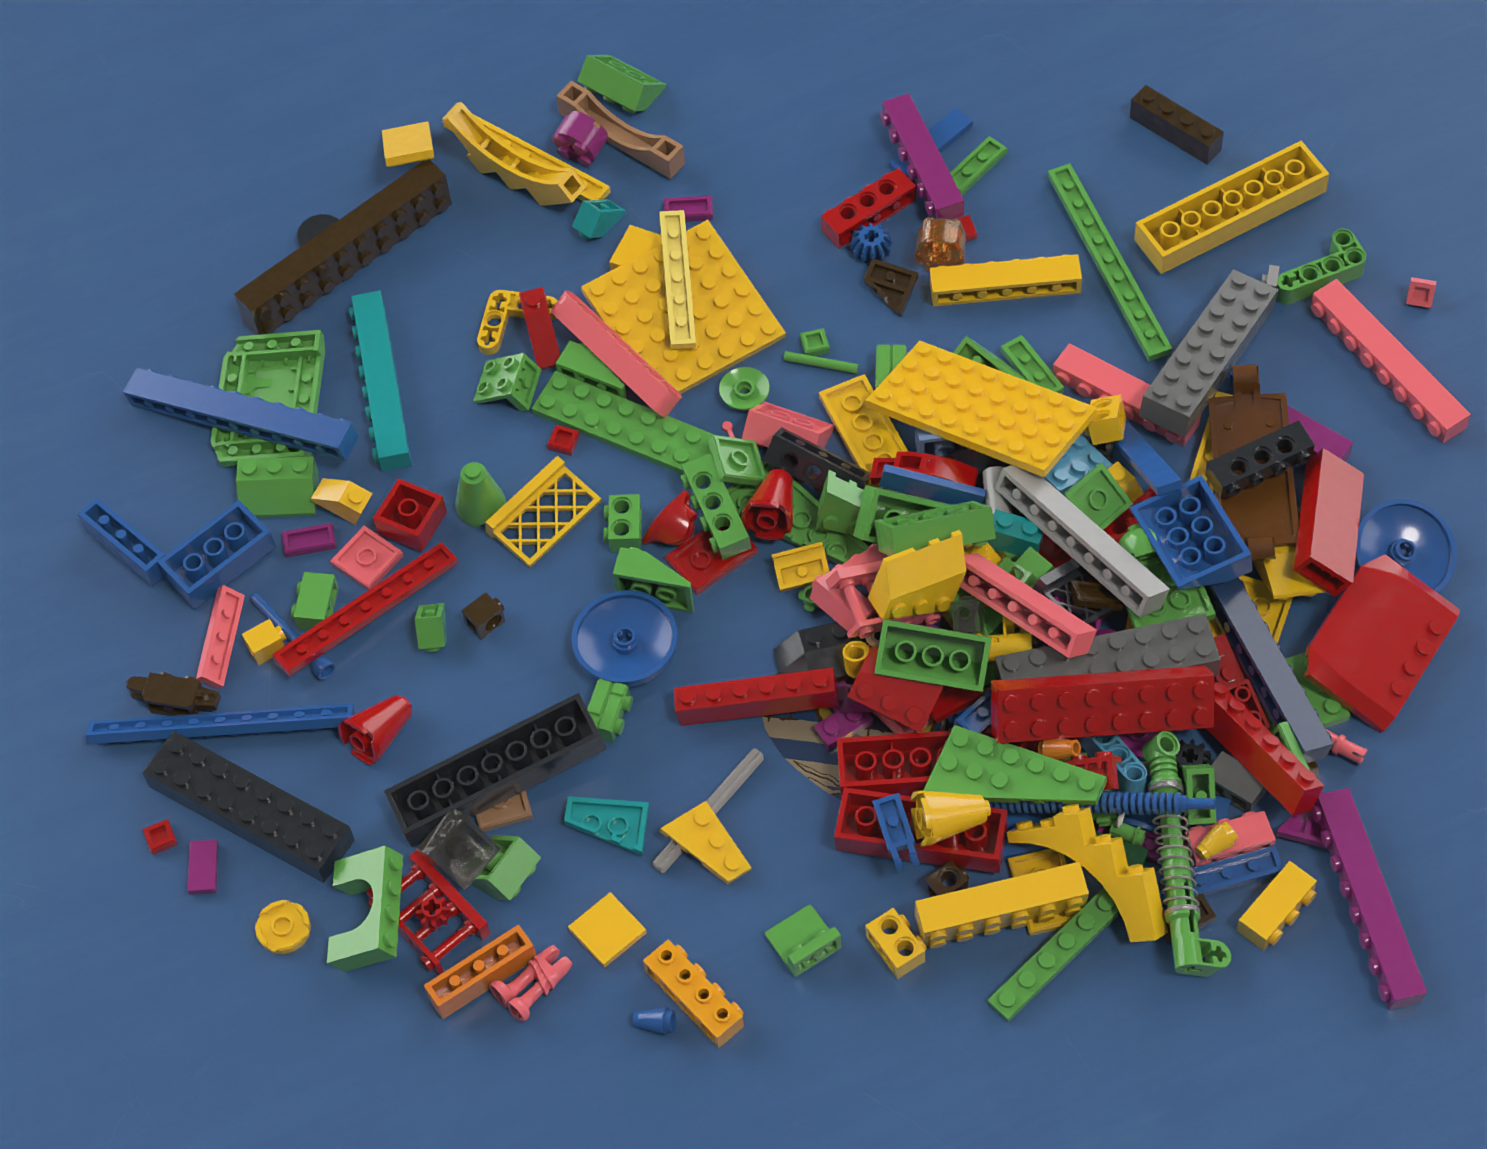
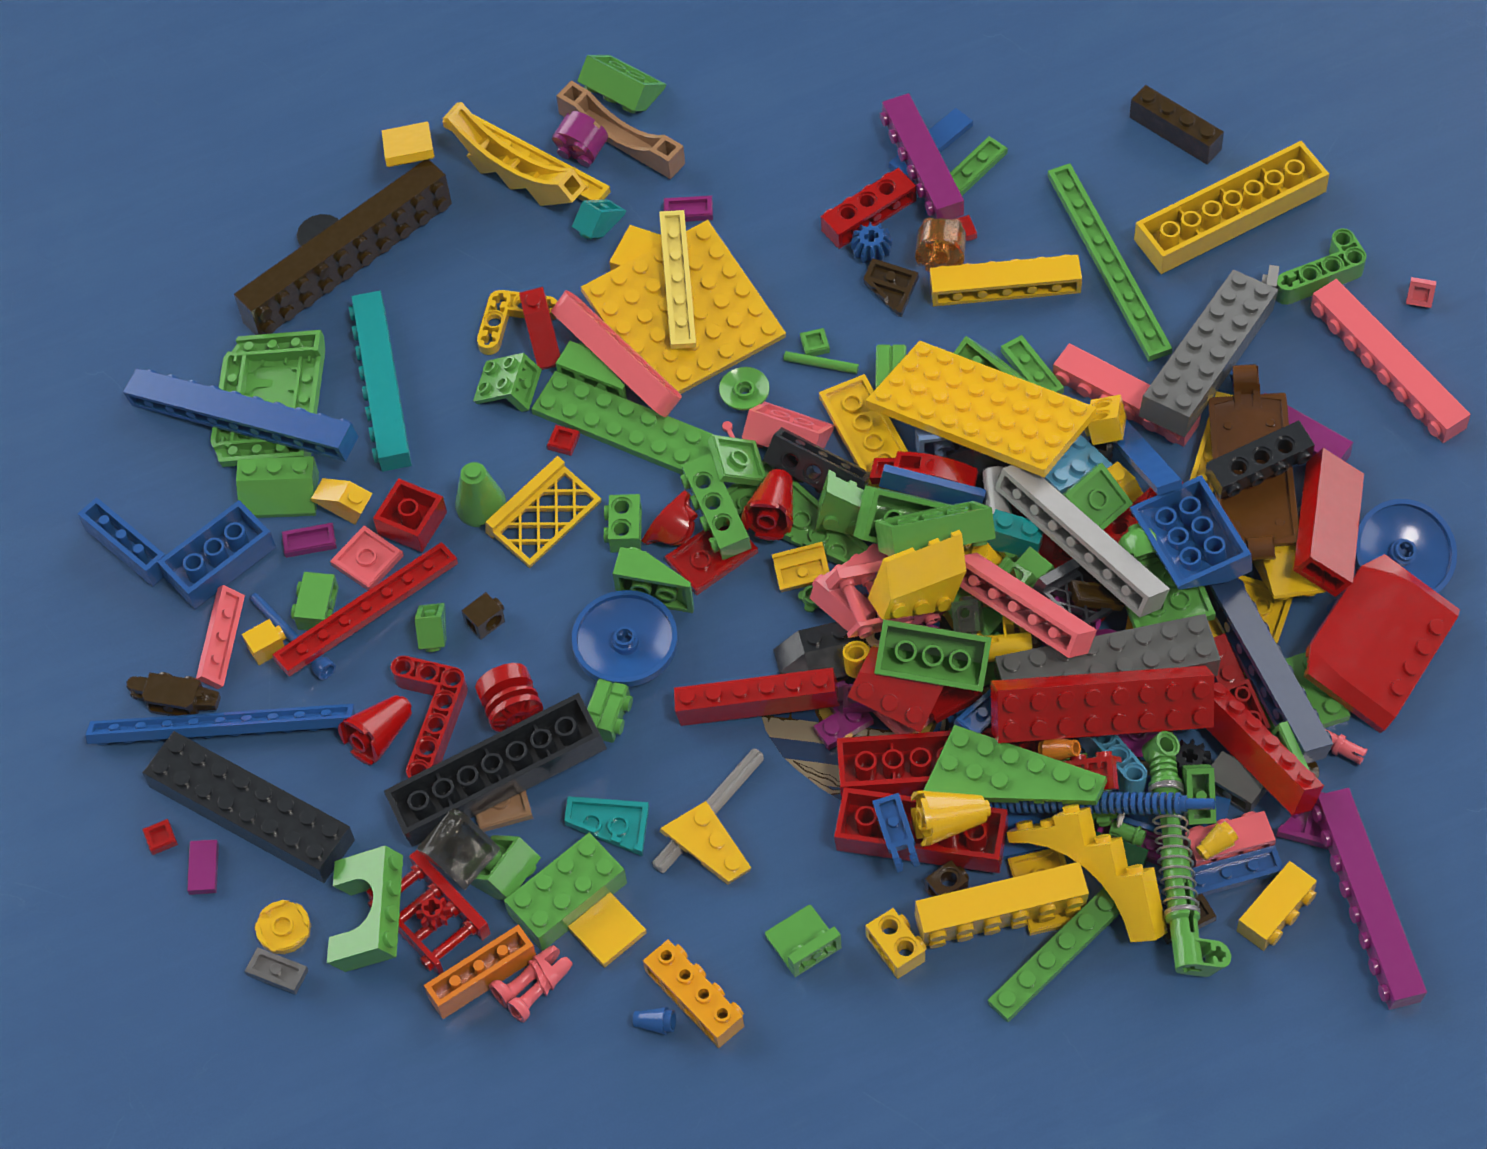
(276, 970): none -> flat silver plate
(436, 717): none -> red beam
(508, 695): none -> red wheel
(565, 891): none -> bright green brick

